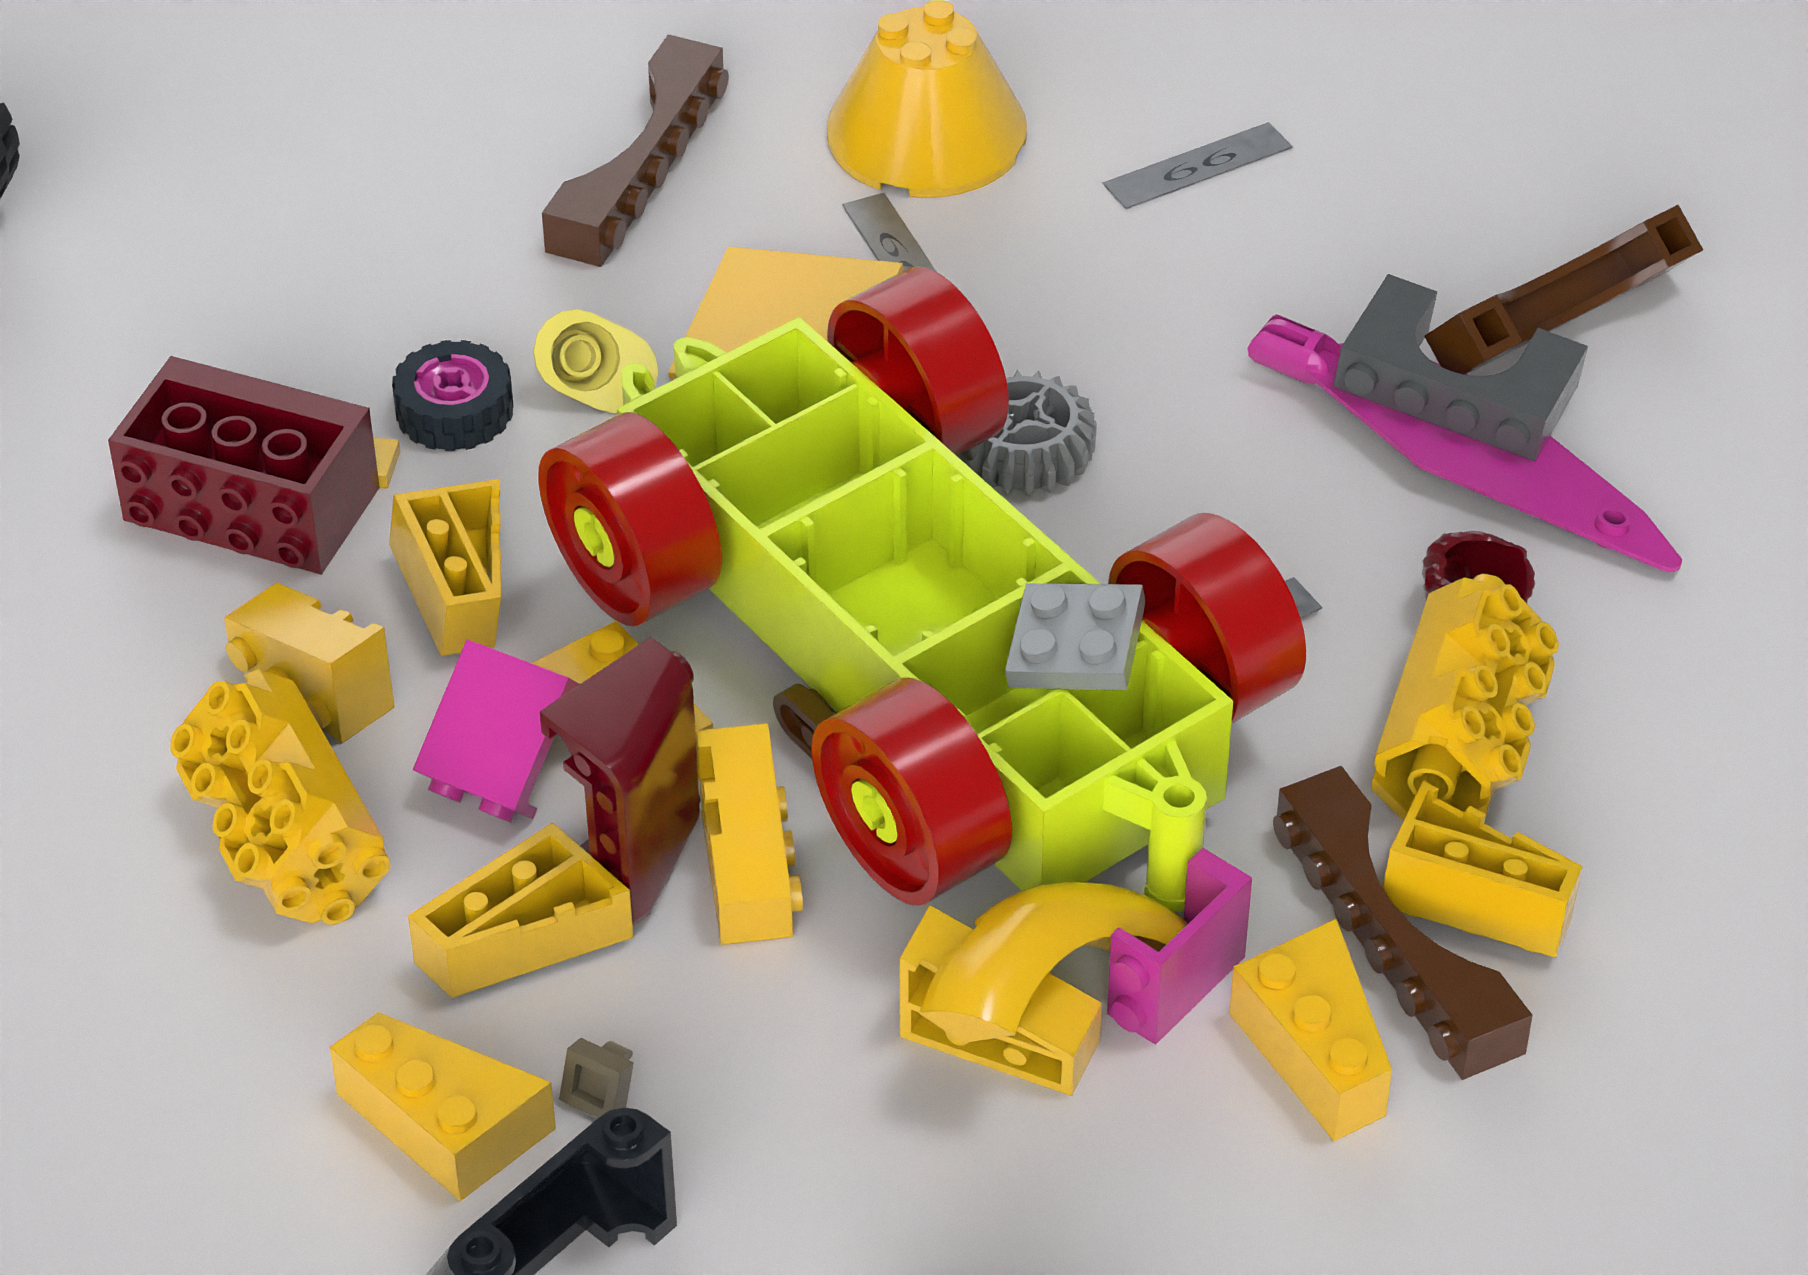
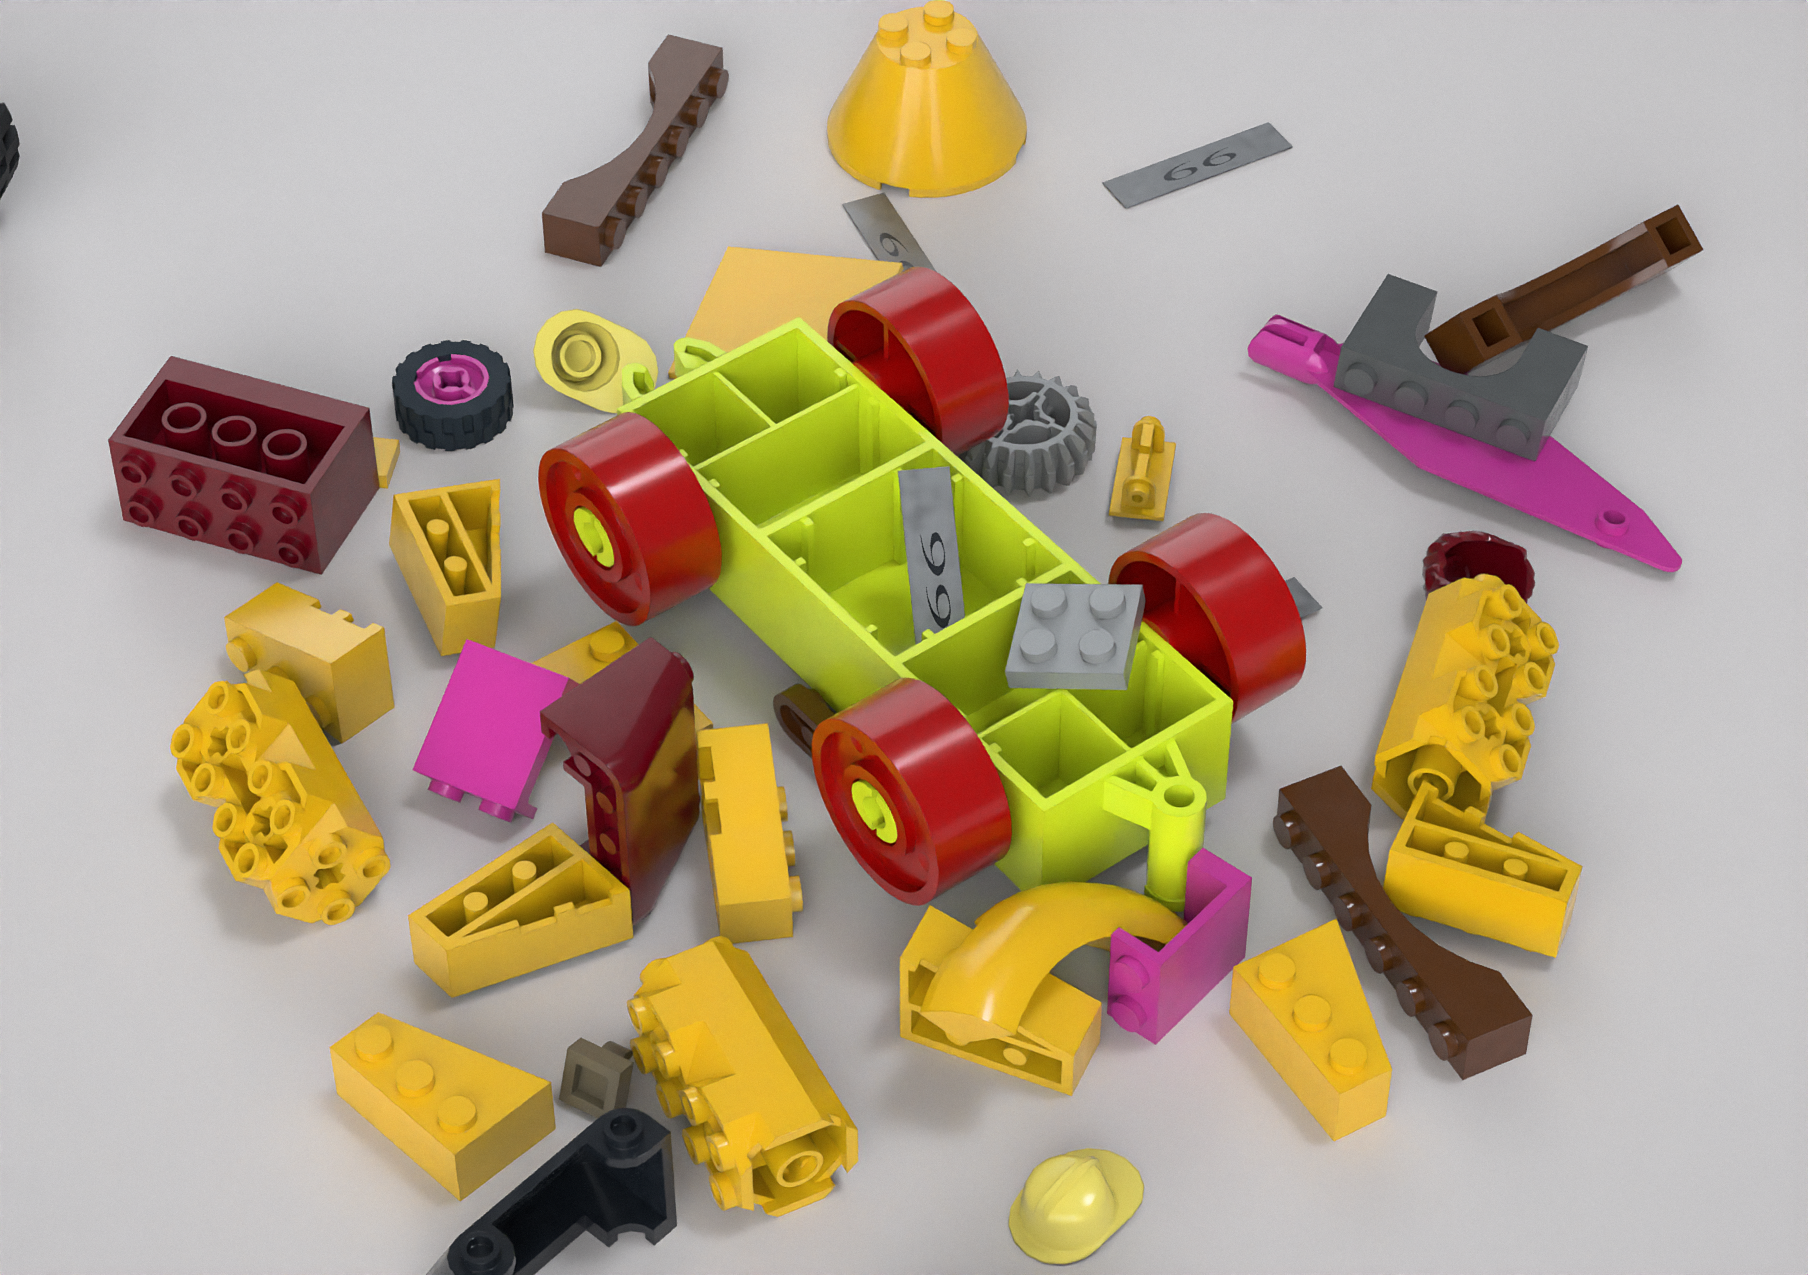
(741, 1078): none -> yellow brick
(931, 549): none -> flat silver sticker
(1074, 1204): none -> light yellow piece
(1143, 472): none -> yellow hinge

